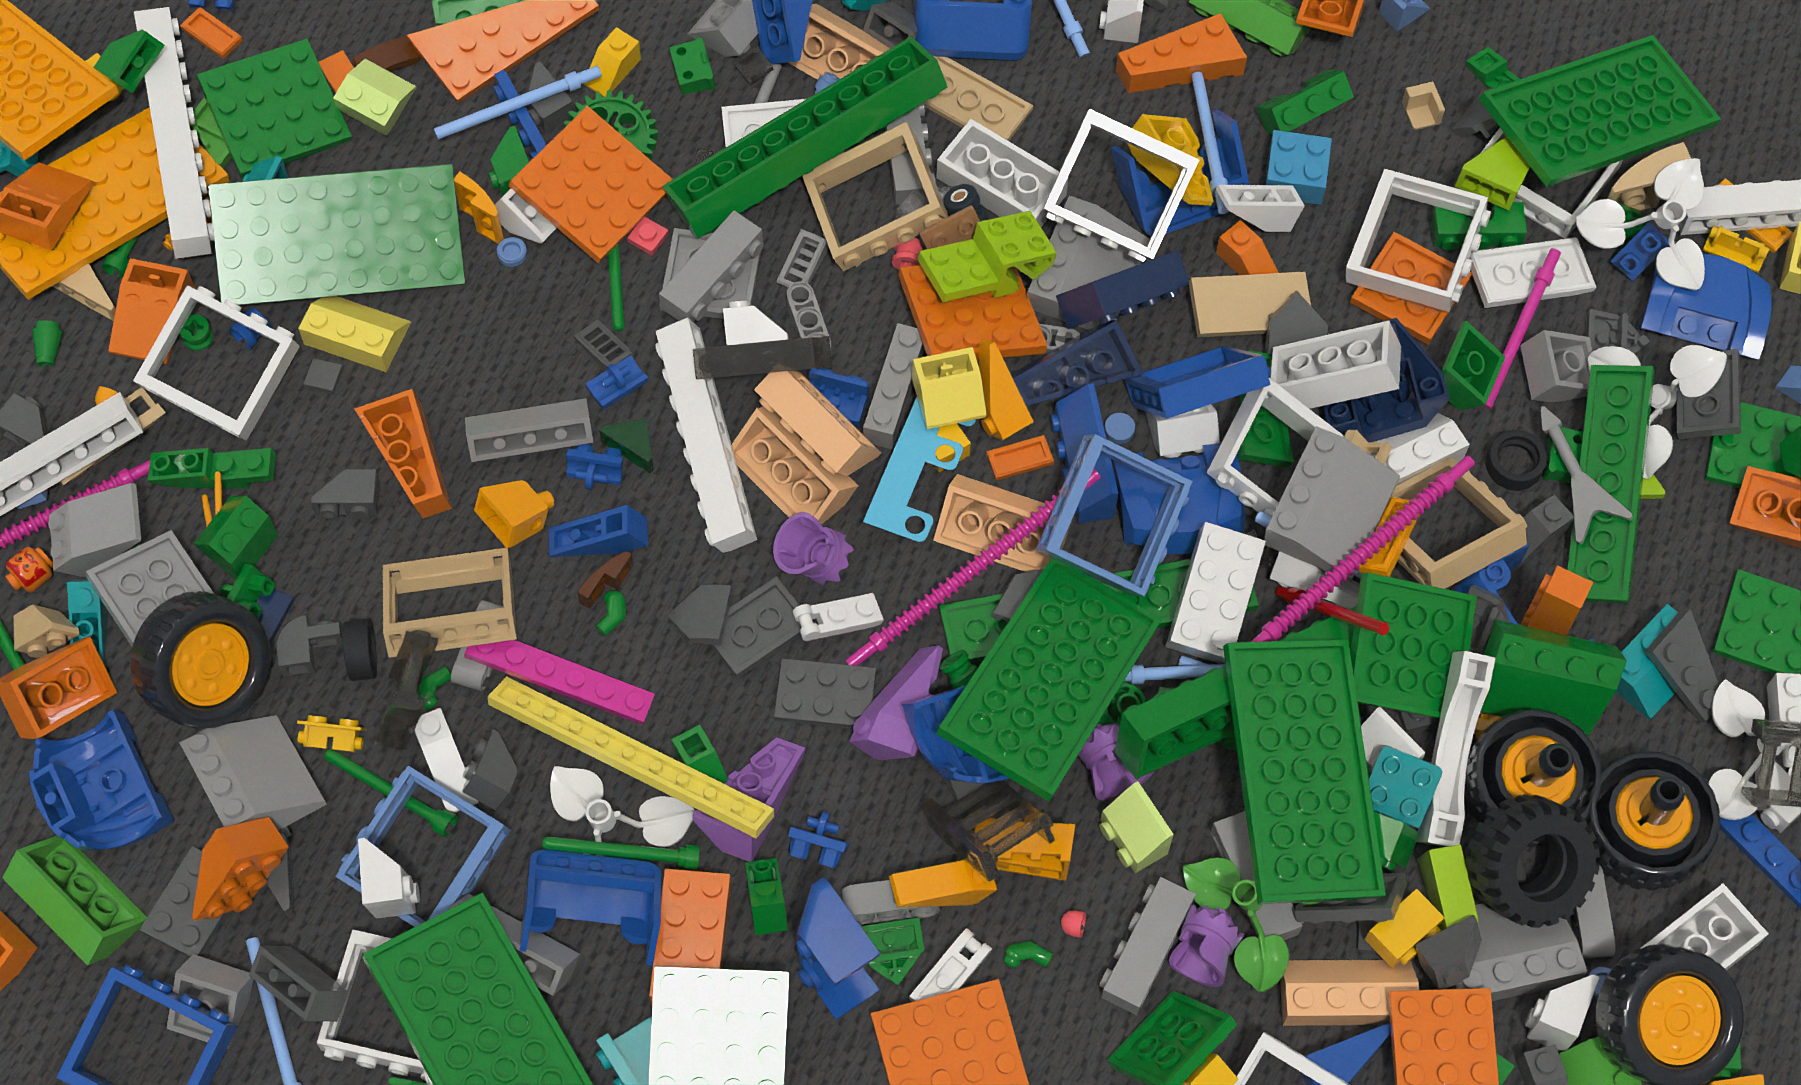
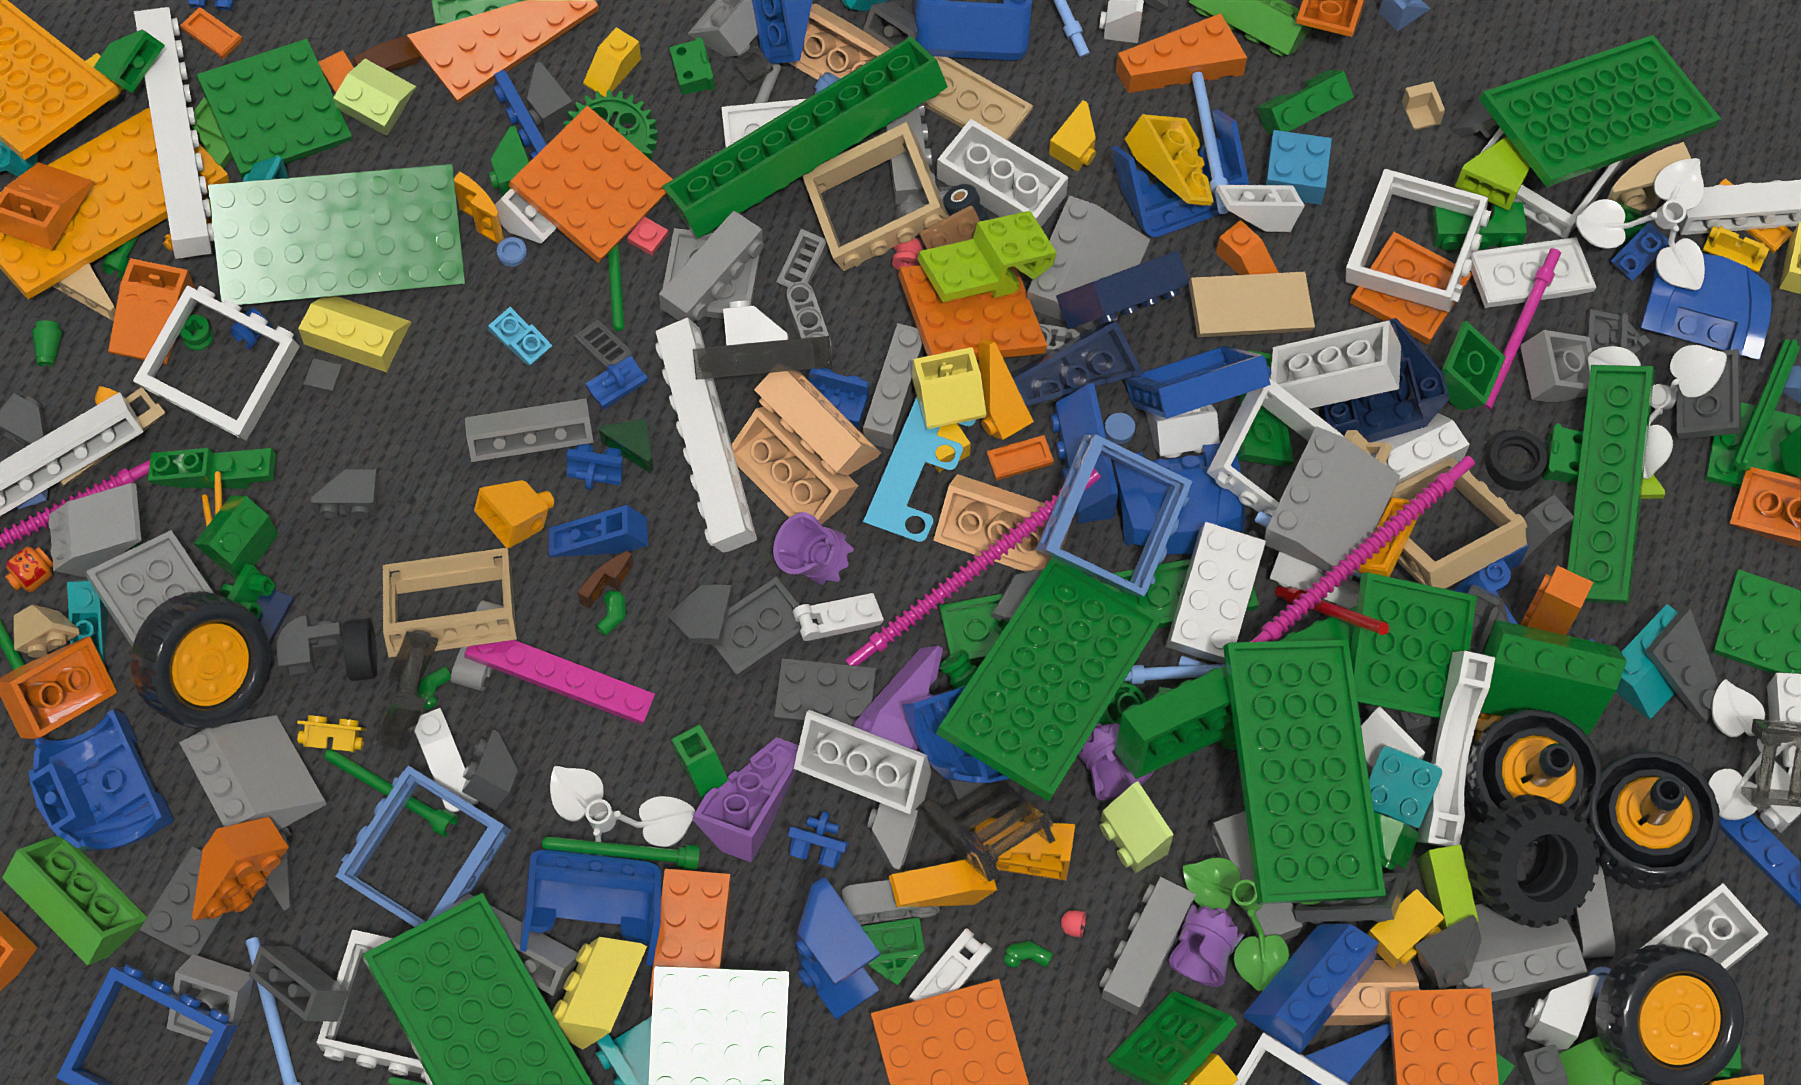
(384, 884): white slope -> none
(403, 430): orange wedge -> none
(519, 337): none -> medium azure slope
(571, 81): light blue bar -> none
(597, 989): none -> light yellow slope
(632, 757): light yellow plate -> none
(766, 896): green slope -> none
(862, 763): none -> white slope
(892, 834): none -> light grey slope
(1075, 139): none -> yellow slope
(1142, 142): white window -> none
(1293, 323): dark grey slope -> none
(1313, 984): none -> blue slope
(1491, 68): green slope -> none
(1586, 493): light grey piece -> none
(1766, 405): none -> green axle

